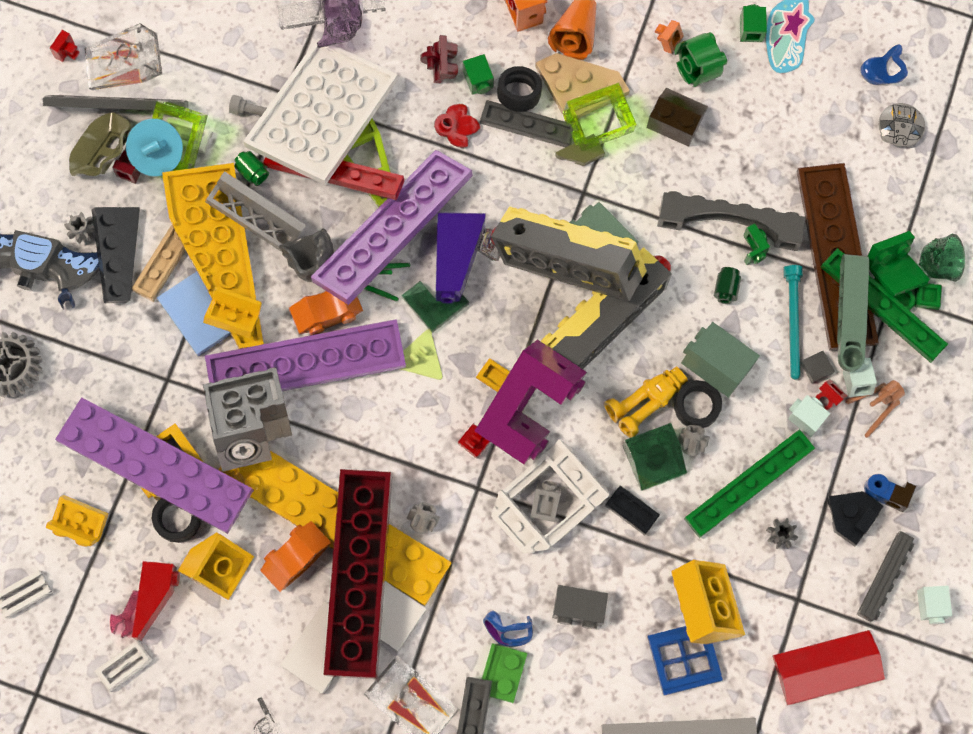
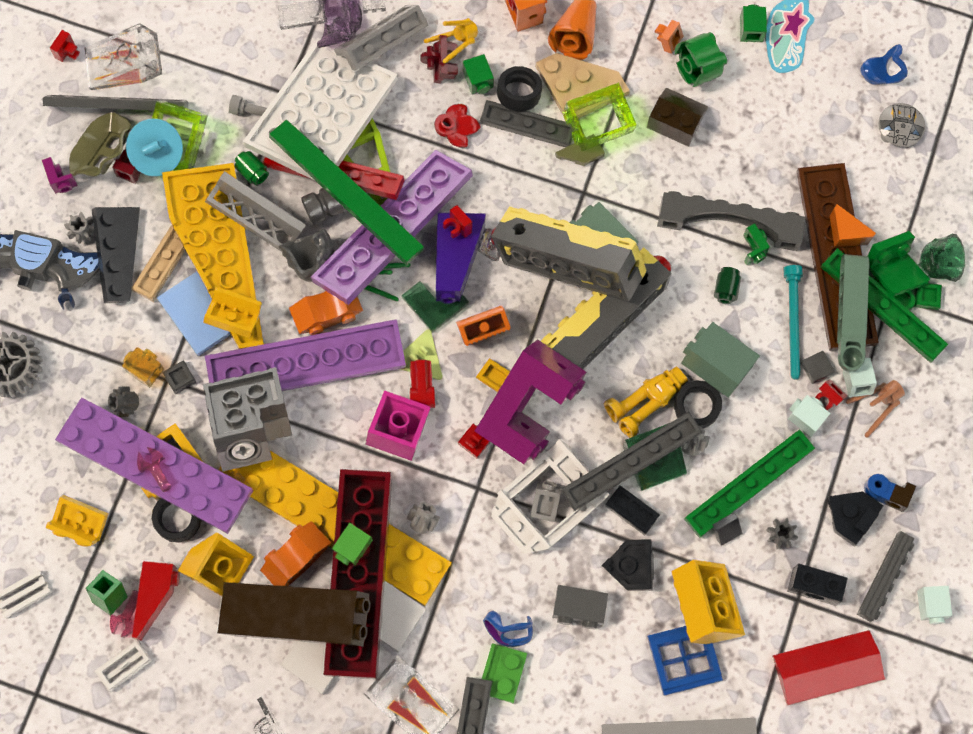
(58, 181): none -> magenta bracket
(106, 592): none -> green brick
(123, 401): none -> dark grey gear
(143, 366): none -> clear yellow brick
(154, 468): none -> clear pink bar
(179, 377): none -> dark grey tile
(294, 613): none -> dark brown brick
(320, 205): none -> flat silver wheel
(346, 192): none -> green tile
(351, 545): none -> bright green brick
(382, 36): none -> light grey fence
(397, 425): none -> dark pink slope
(422, 383): none -> red piece
(460, 221): none -> red tile
(464, 31): none -> yellow plant
(483, 325): none -> orange brick
(631, 461): none -> dark grey tile
(633, 565): none -> black plate
(727, 529): none -> black tile
(817, 584): none -> black brick
(848, 229): none -> orange slope

